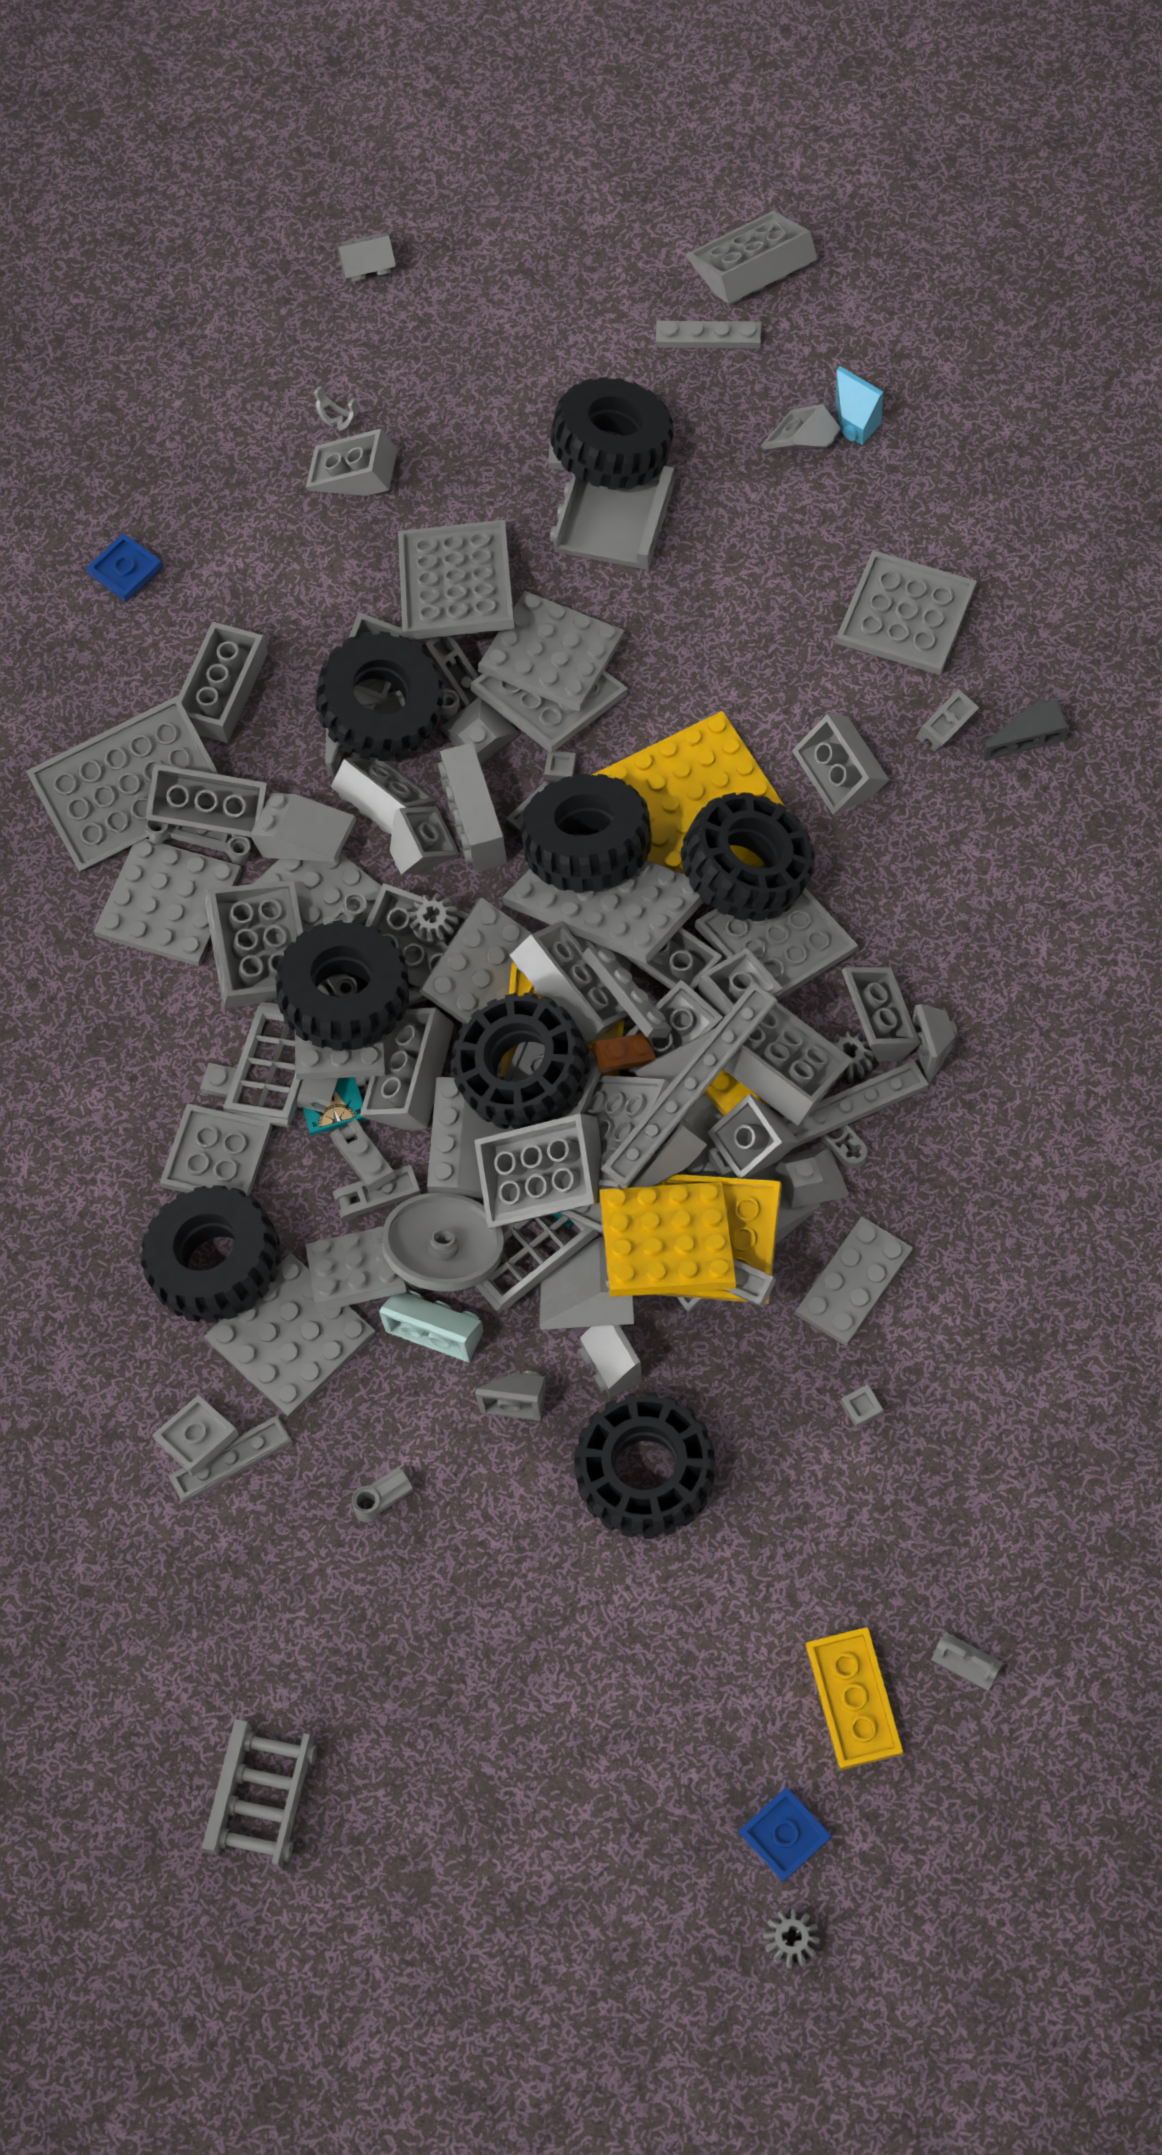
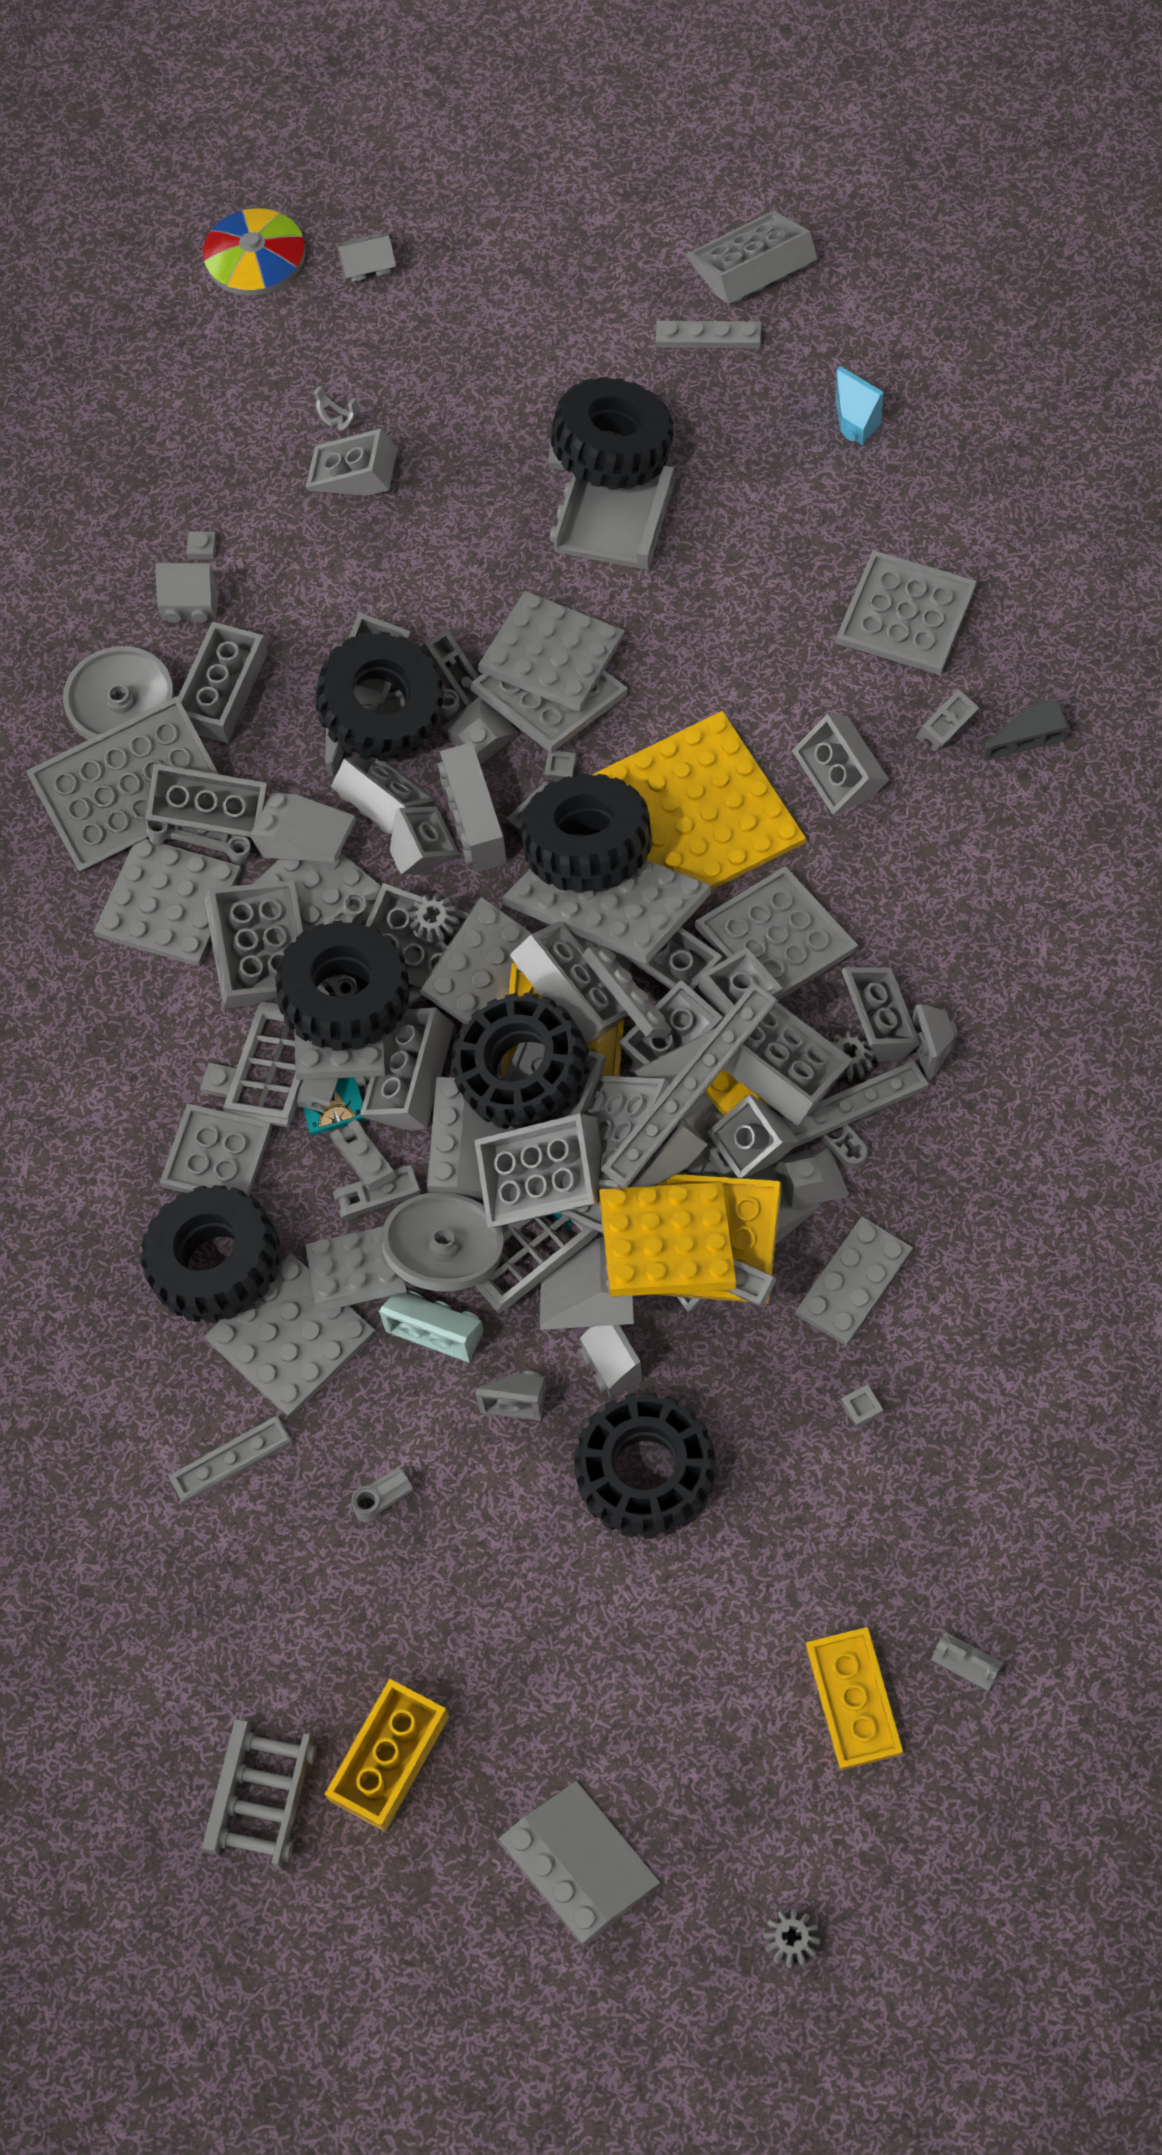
(114, 688): none -> light grey dish
(124, 567): blue plate -> none
(186, 592): none -> light grey slope
(195, 1435): light grey plate -> none
(201, 545): none -> light grey plate
(254, 251): none -> dish
(387, 1755): none -> yellow brick
(455, 580): light grey plate -> none
(578, 1863): none -> light grey slope
(623, 1052): dark orange plate -> none
(729, 882): black tyre -> none
(784, 1834): blue plate -> none
(803, 429): light grey slope -> none

